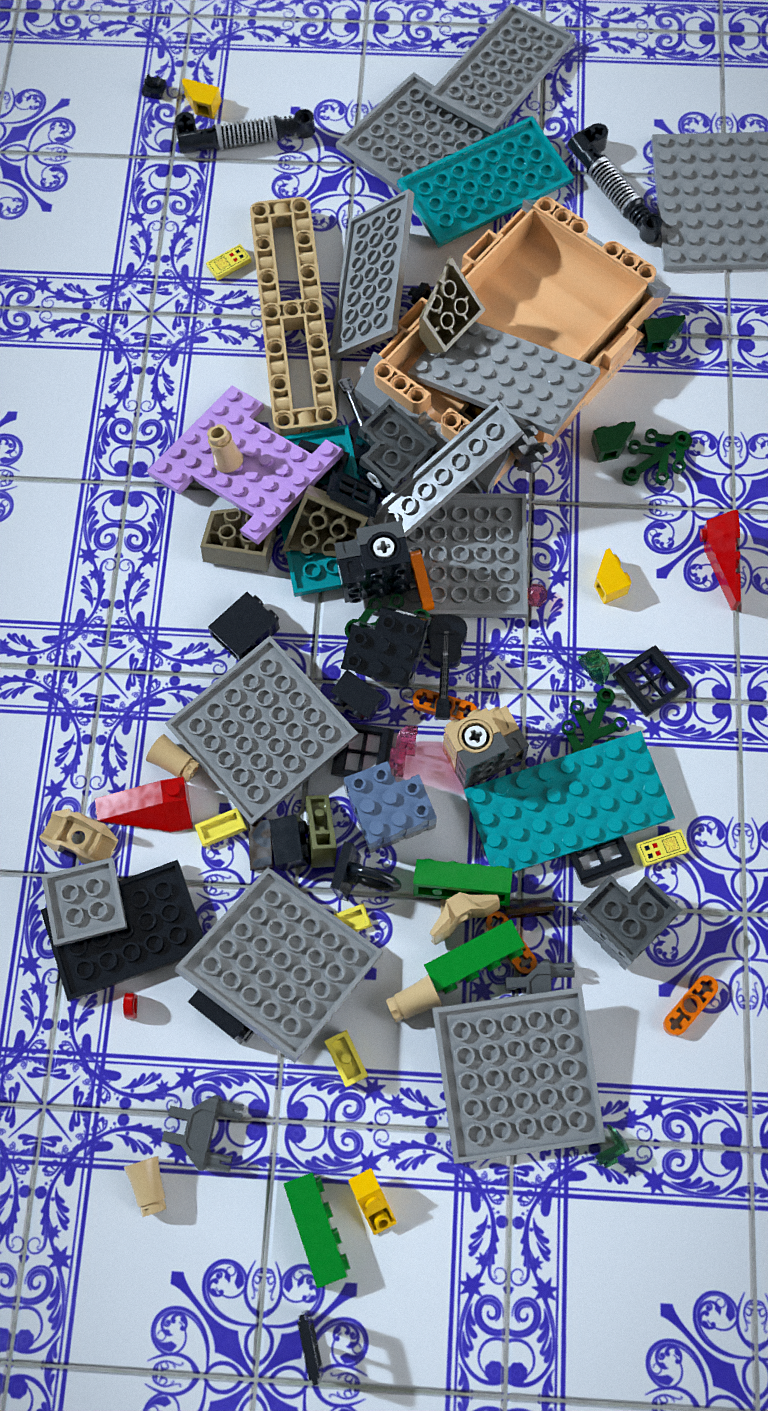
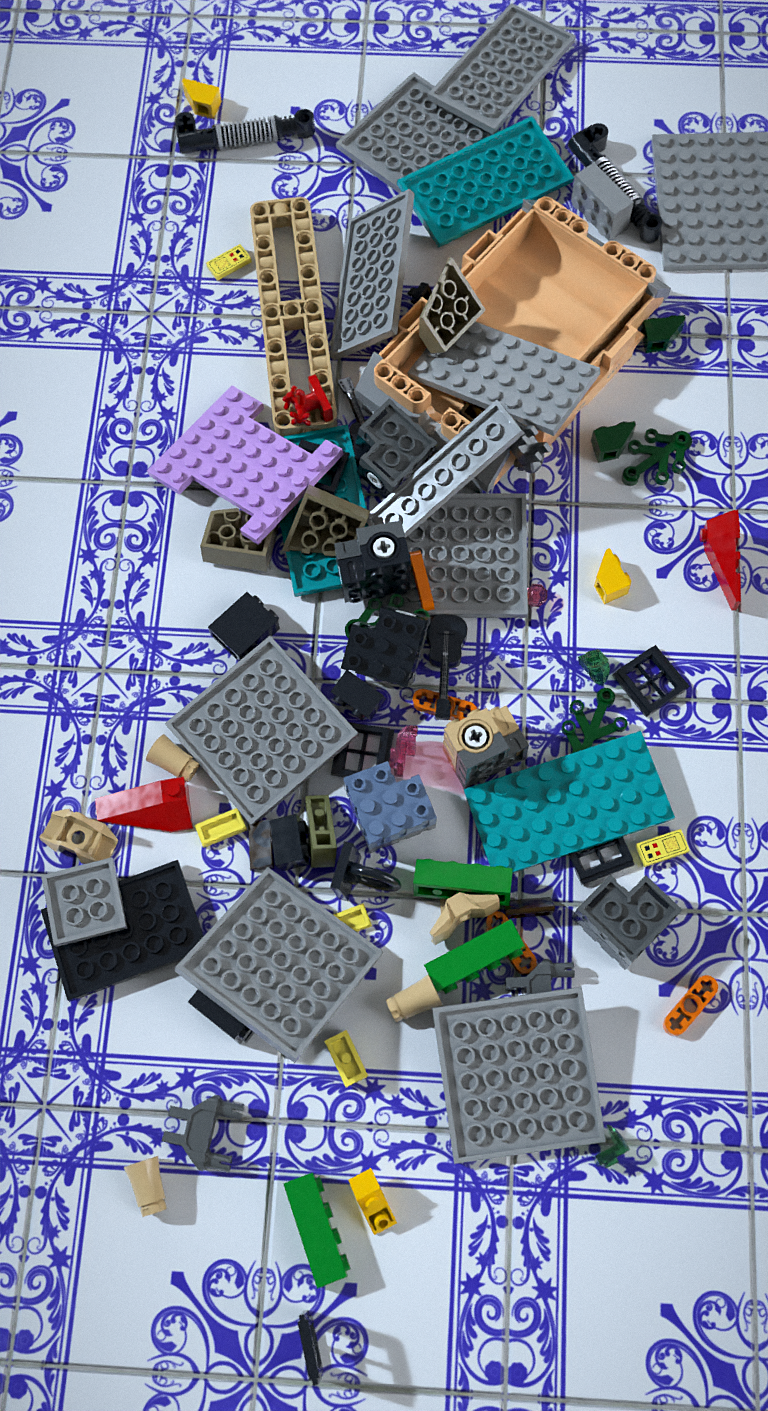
(130, 1005): red tile -> none
(154, 87): black tile -> none
(224, 450): tan plant -> none
(307, 403): none -> red piece
(358, 492): black piece -> none
(601, 202): none -> light grey brick

